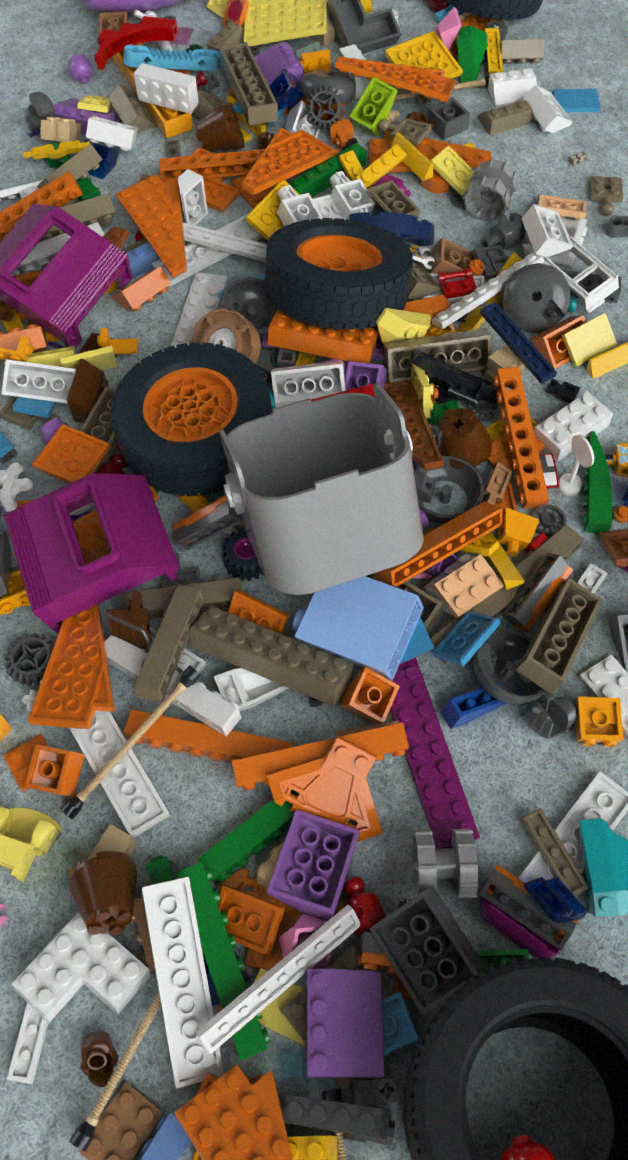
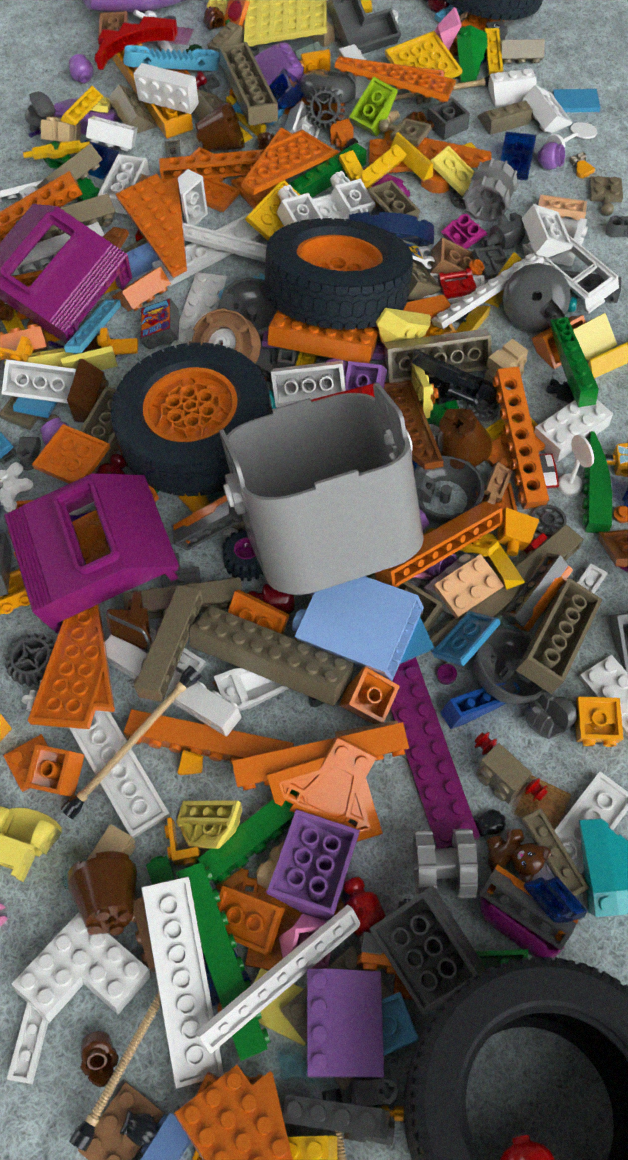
(28, 451): none -> dark grey piece
(82, 106): none -> yellow slope
(92, 326): none -> medium azure plate
(123, 174): none -> white brick
(139, 1128): none -> black animal
(159, 323): none -> brick
(185, 857): none -> light orange bracket
(190, 763): none -> light orange slope
(208, 822): none -> light yellow wedge
(213, 18): none -> reddish brown head
(275, 598): none -> dark red piece
(397, 1112): none -> light orange piece
(446, 674): none -> magenta tile
(463, 231): none -> dark pink slope
(490, 823): none -> black animal
(505, 772): none -> dark tan brick
(518, 343): dark blue plate -> none
(519, 152): none -> clear blue slope
(526, 858): none -> reddish brown animal
(551, 155): none -> medium lavender piece
(552, 804): none -> clear orange tile
(574, 363): none -> green slope
(578, 129): none -> white piece
(584, 169): none -> light orange tile

